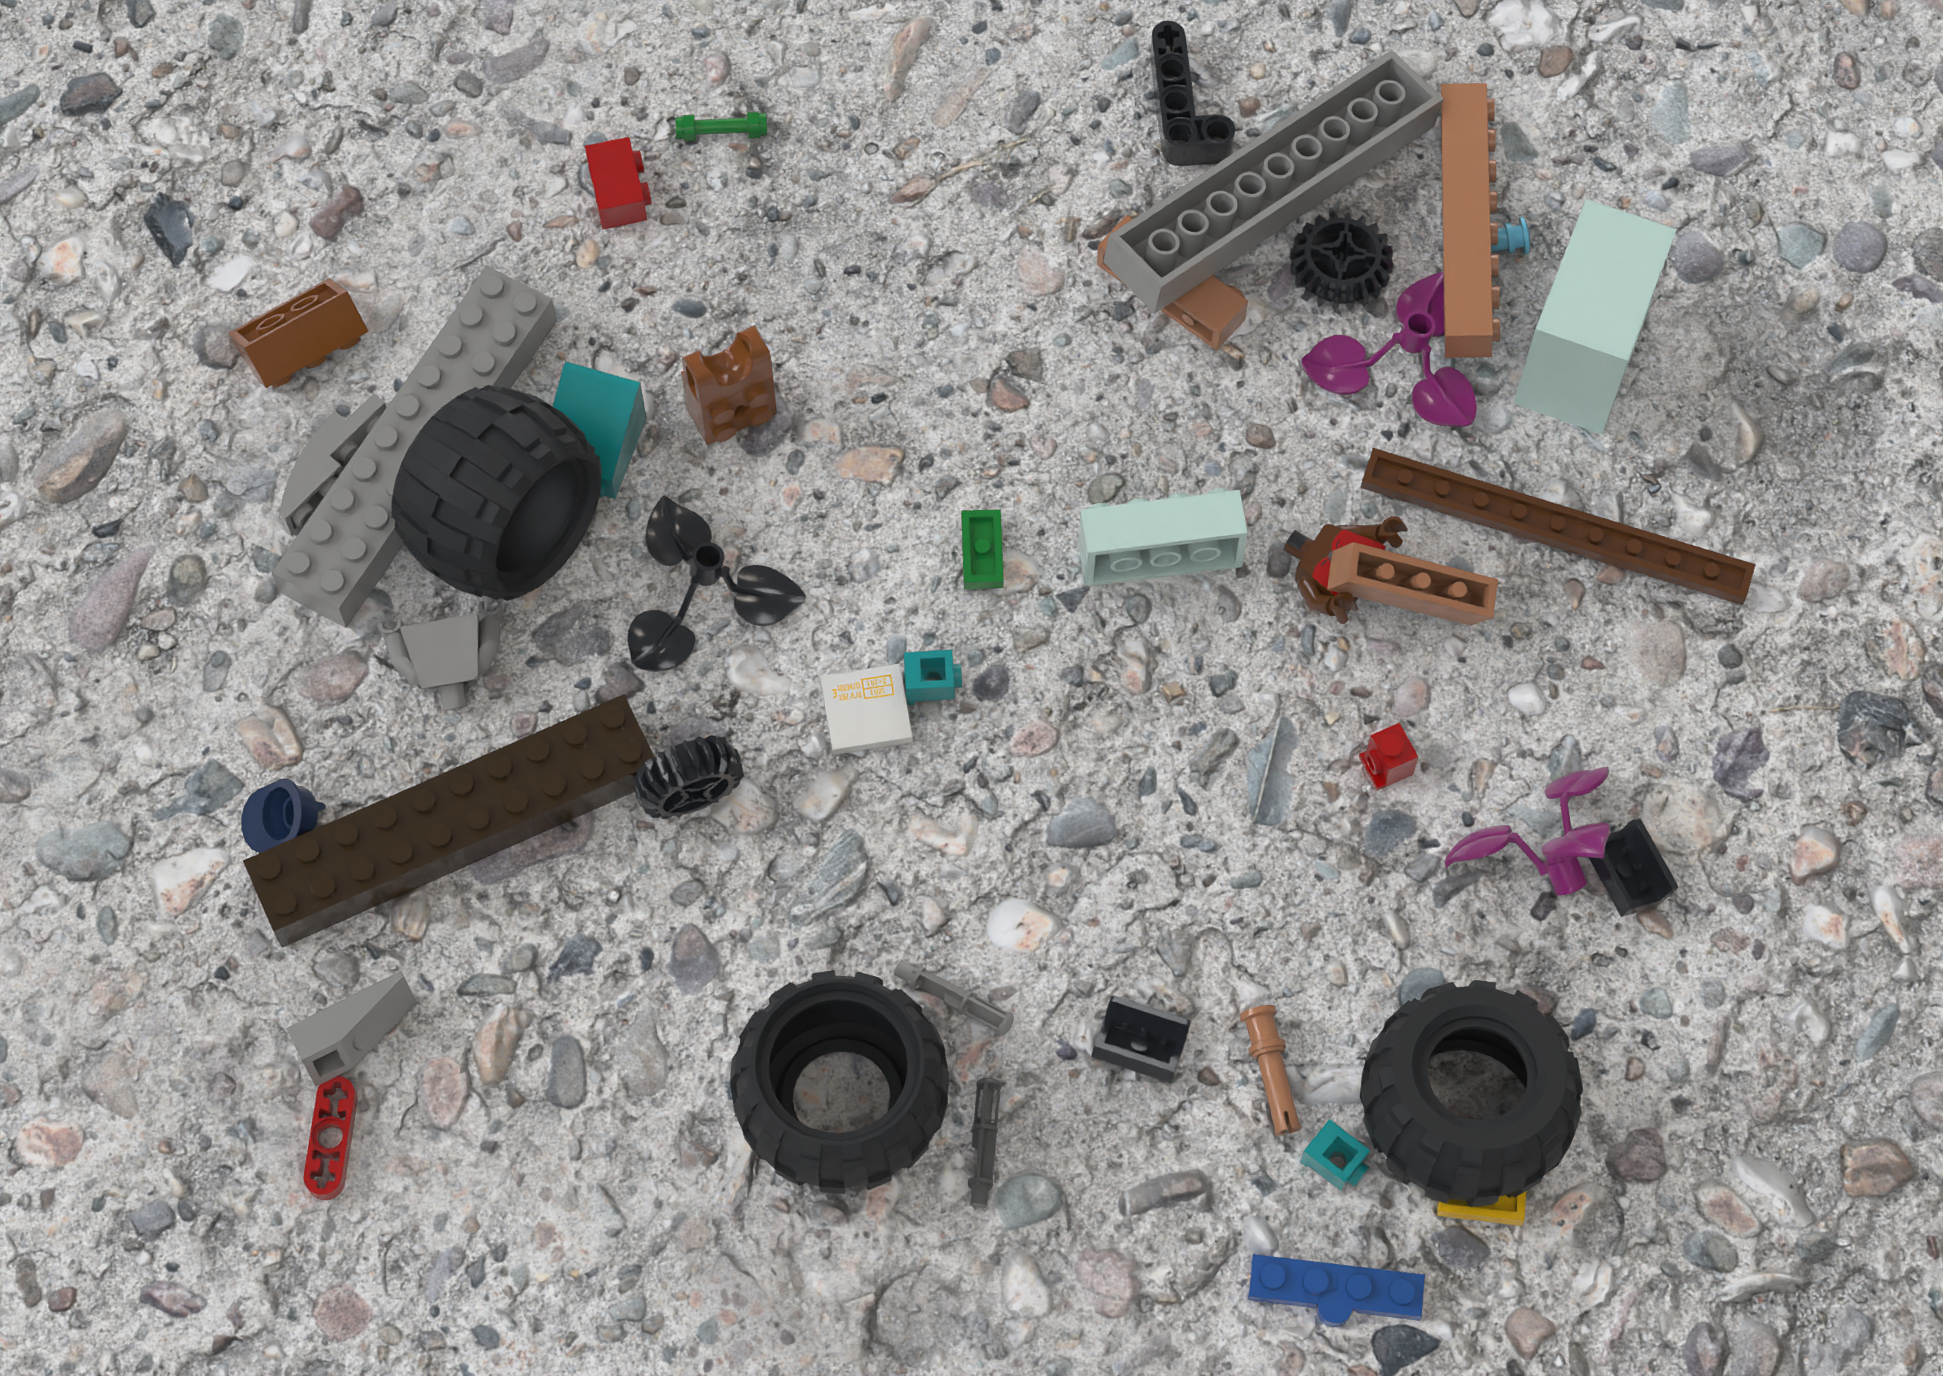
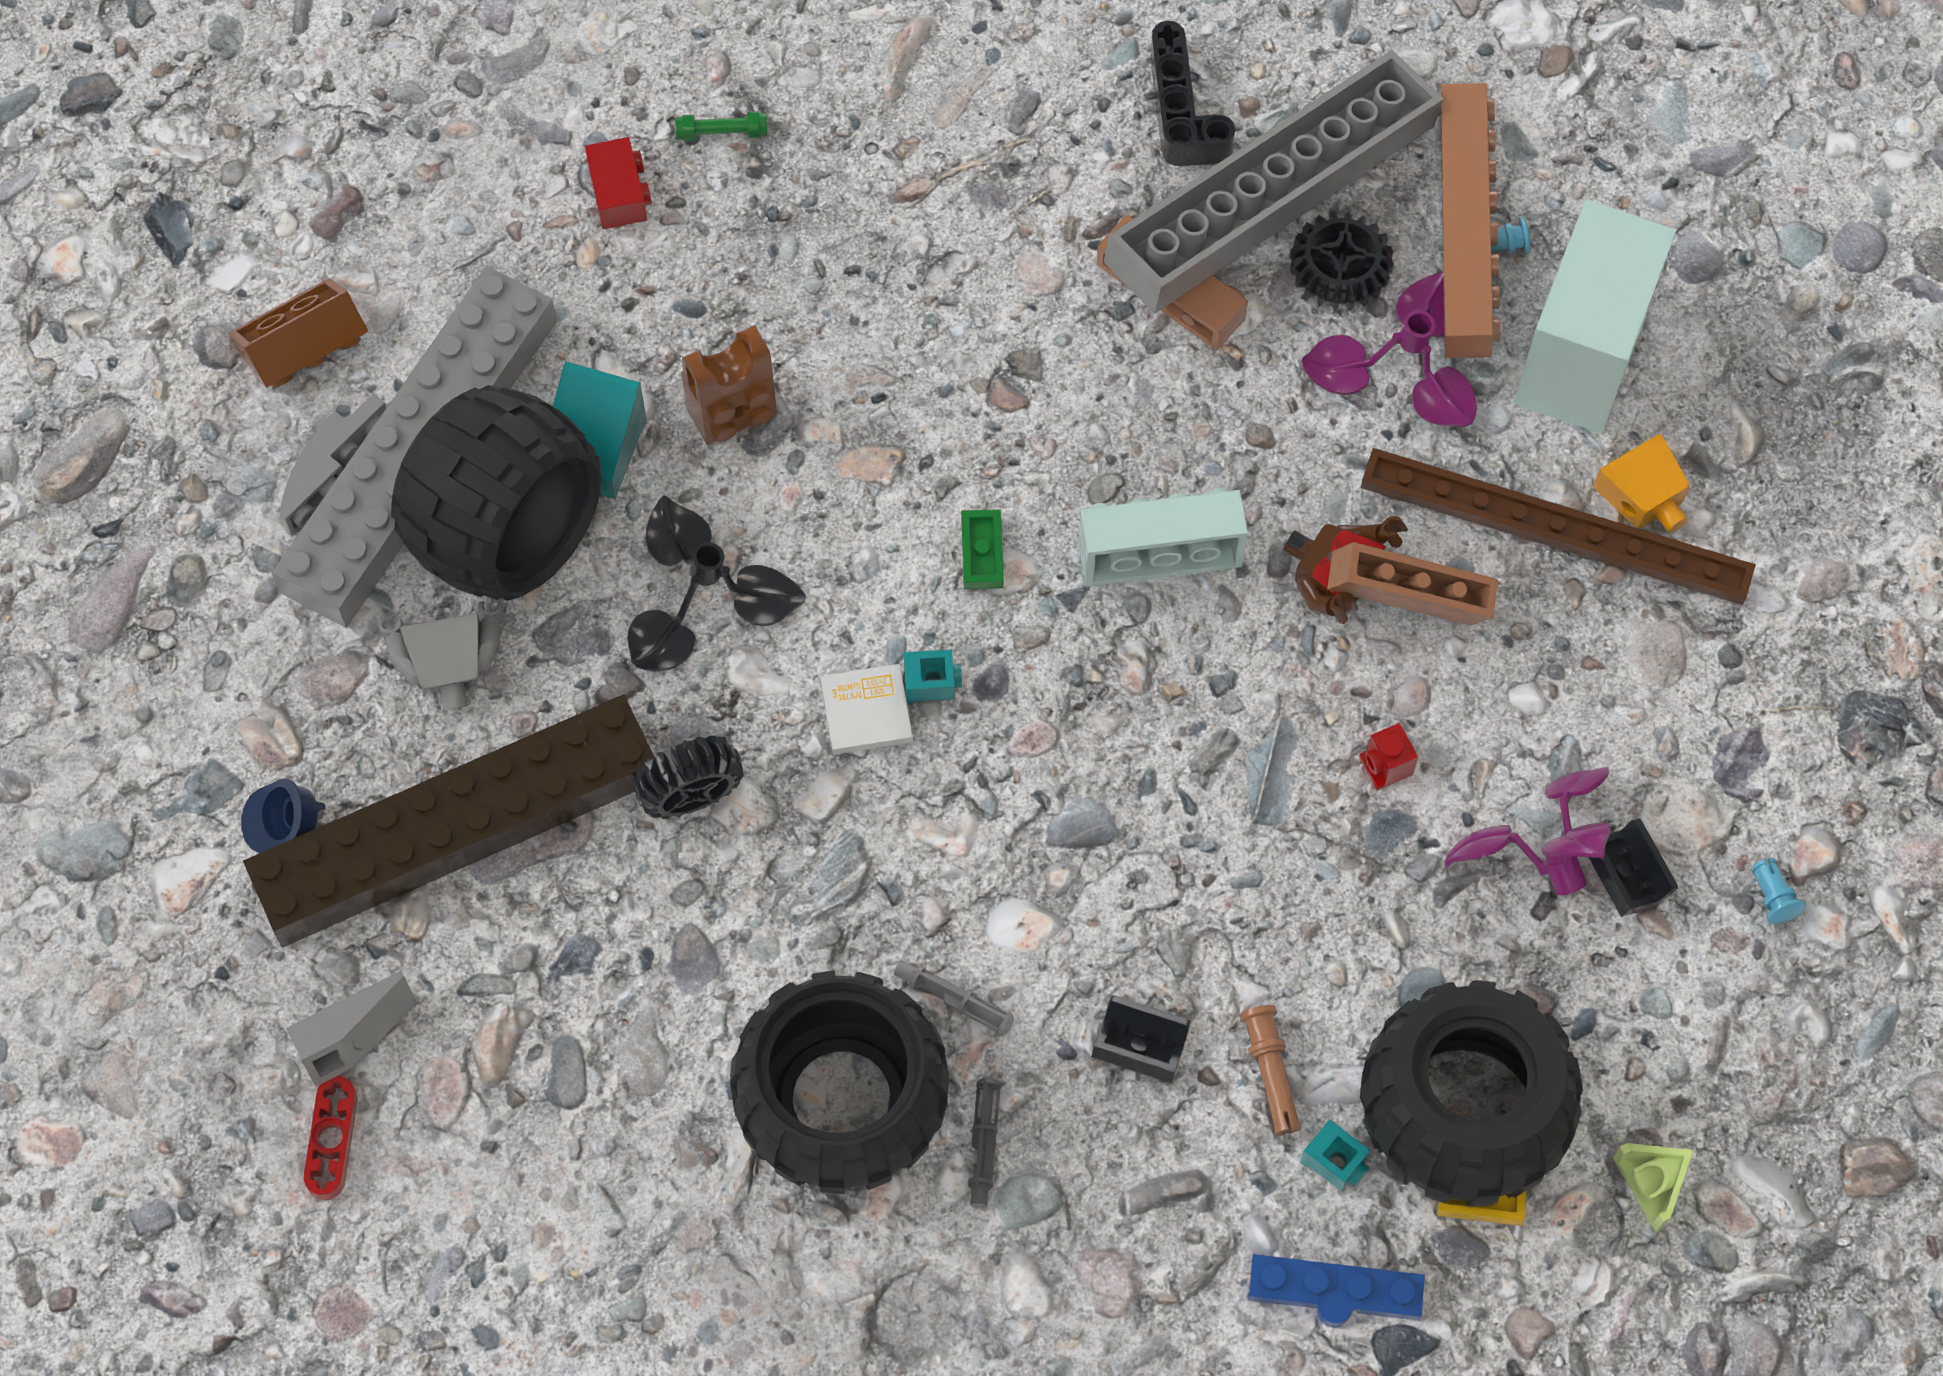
(1646, 485): none -> light orange torso
(1654, 1177): none -> yellowish green slope
(1778, 896): none -> medium azure pin

